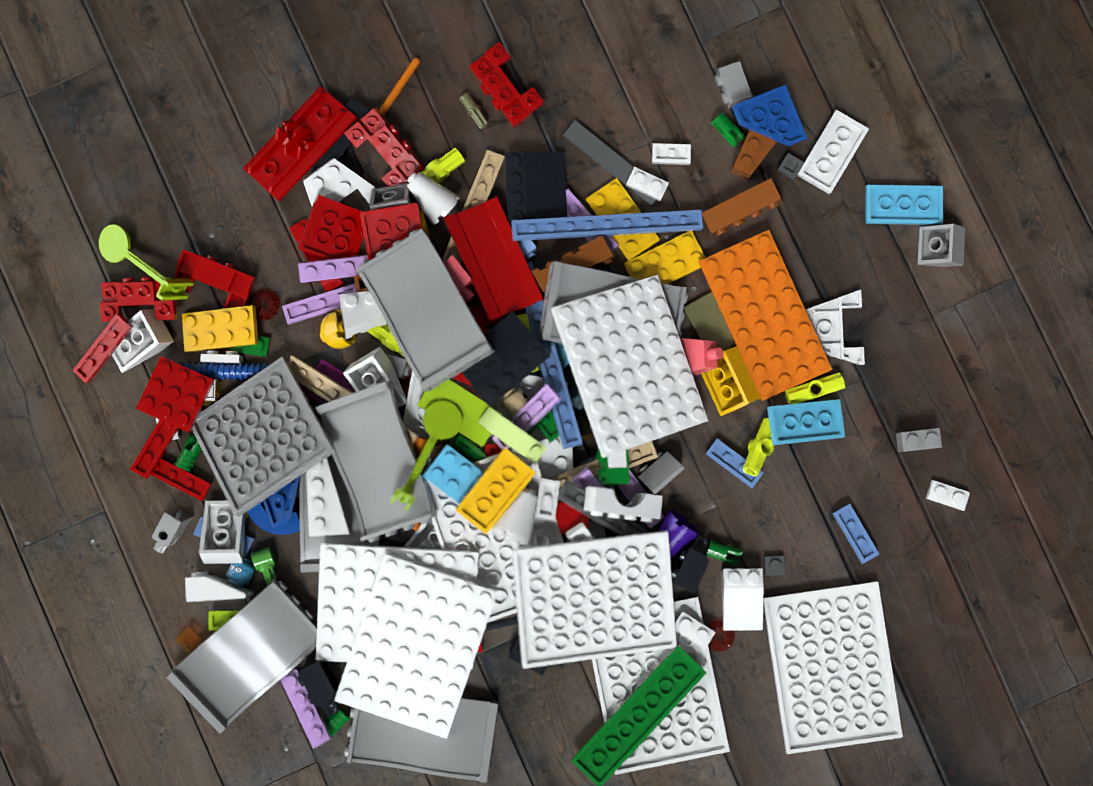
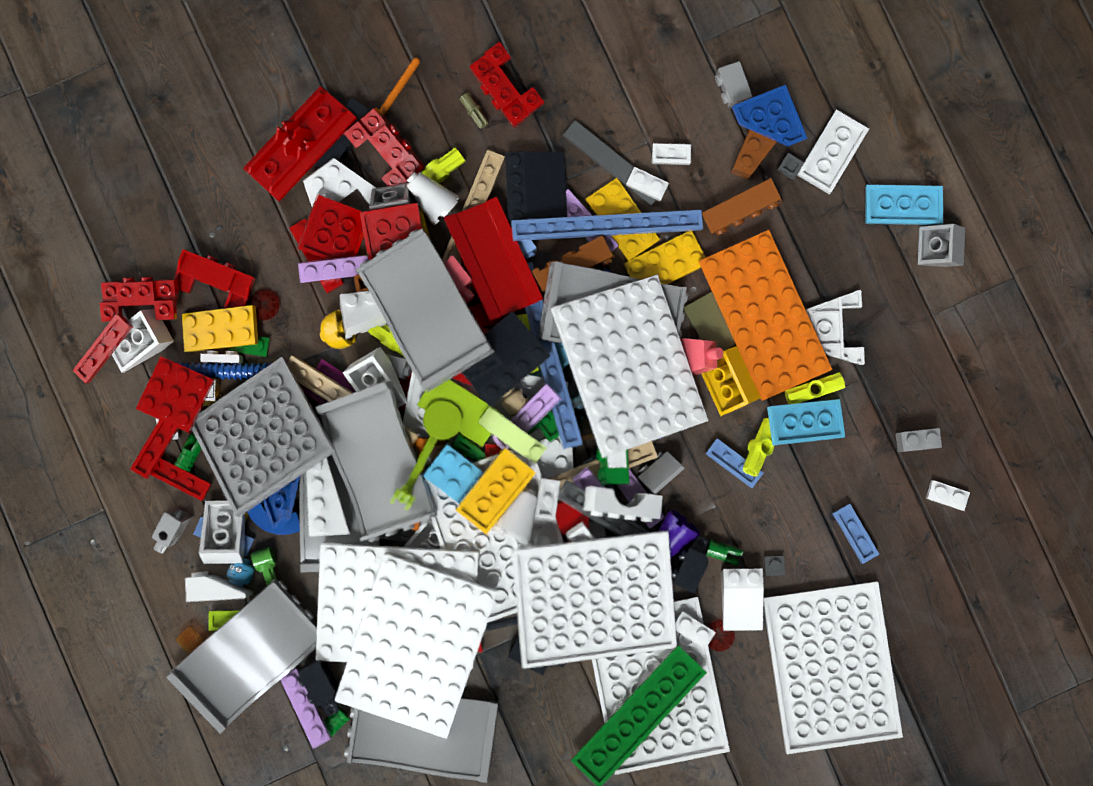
(115, 247): lime piece -> none
(315, 305): lavender plate -> none
(728, 130): green hinge -> none

